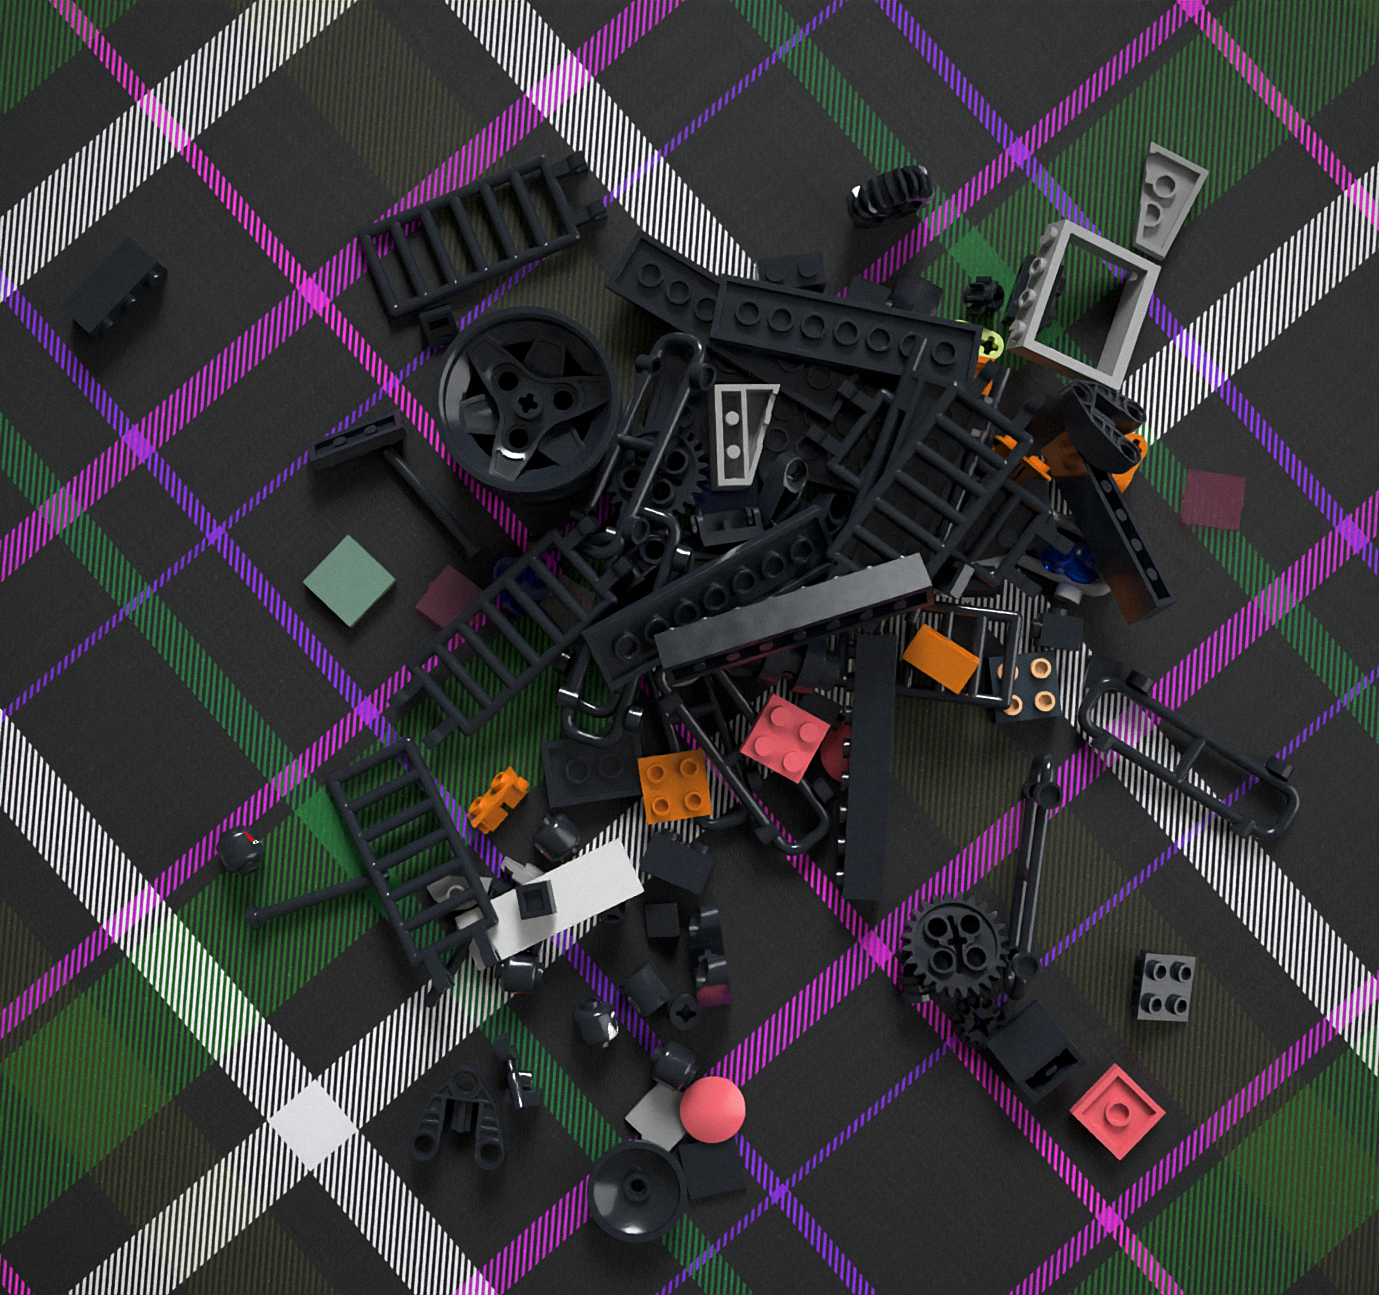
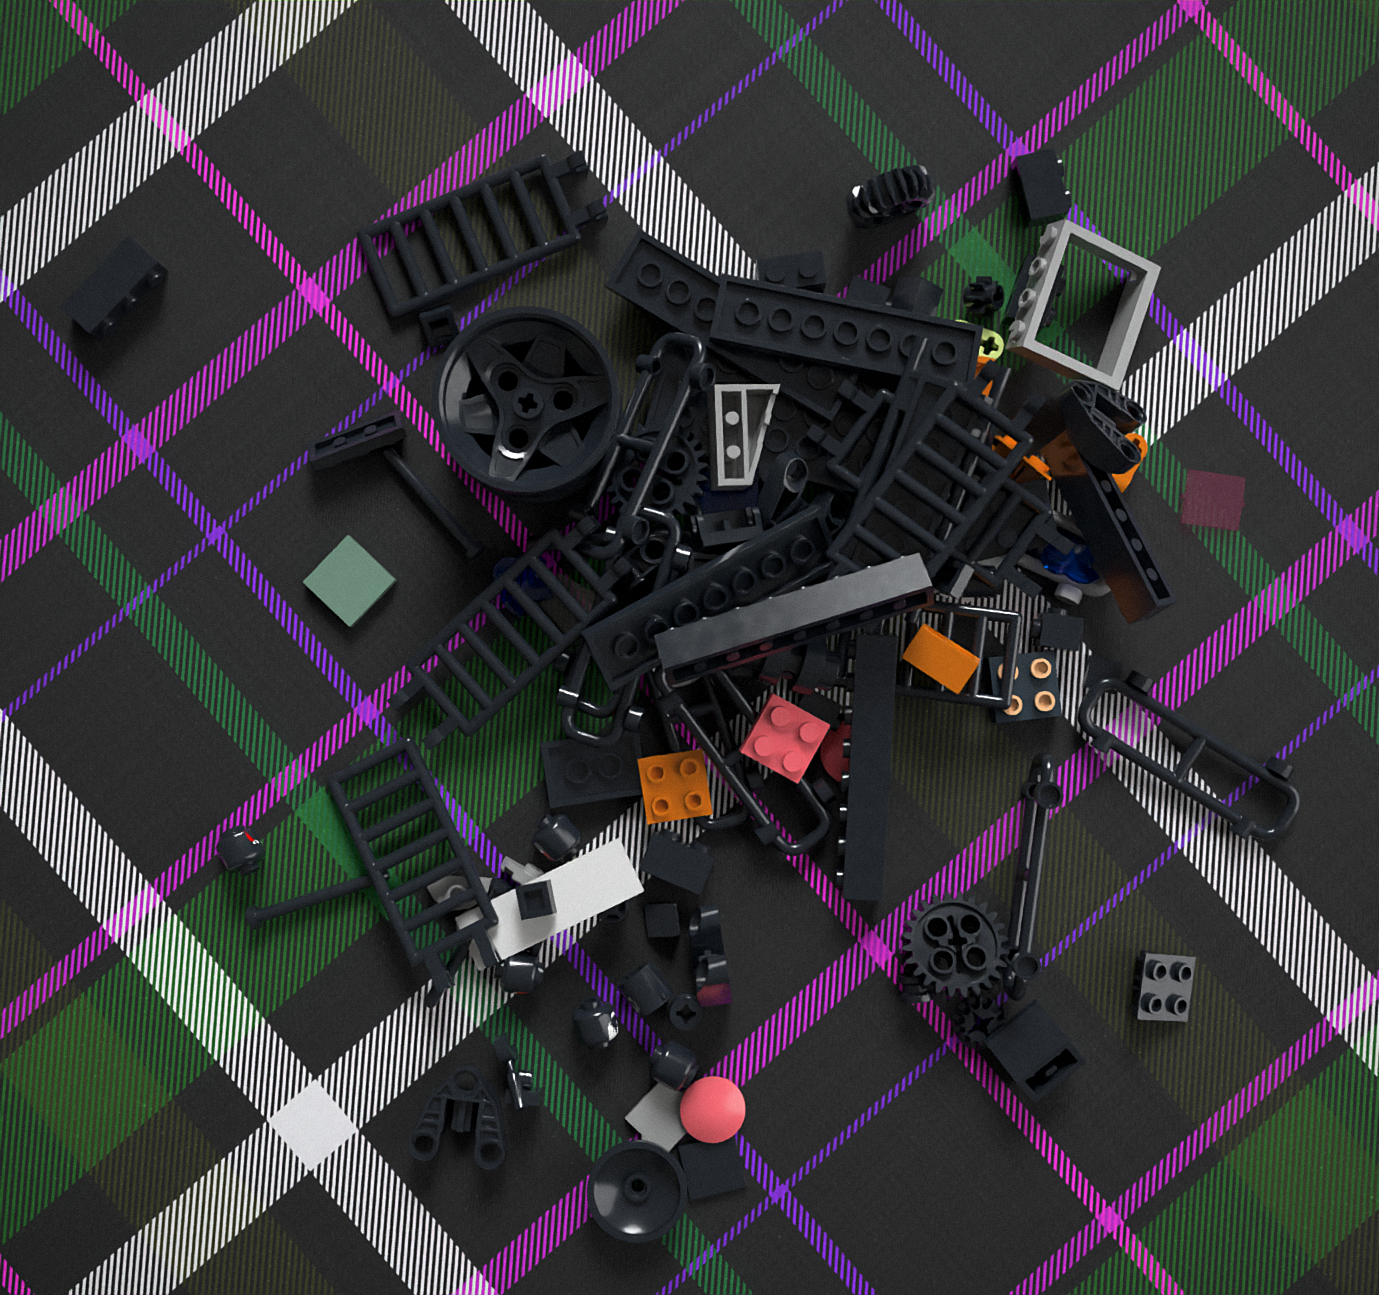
(448, 597): clear pink piece -> none
(486, 810): orange hinge -> none
(1040, 188): none -> black brick
(1117, 1111): coral plate -> none
(1165, 199): light grey wing -> none

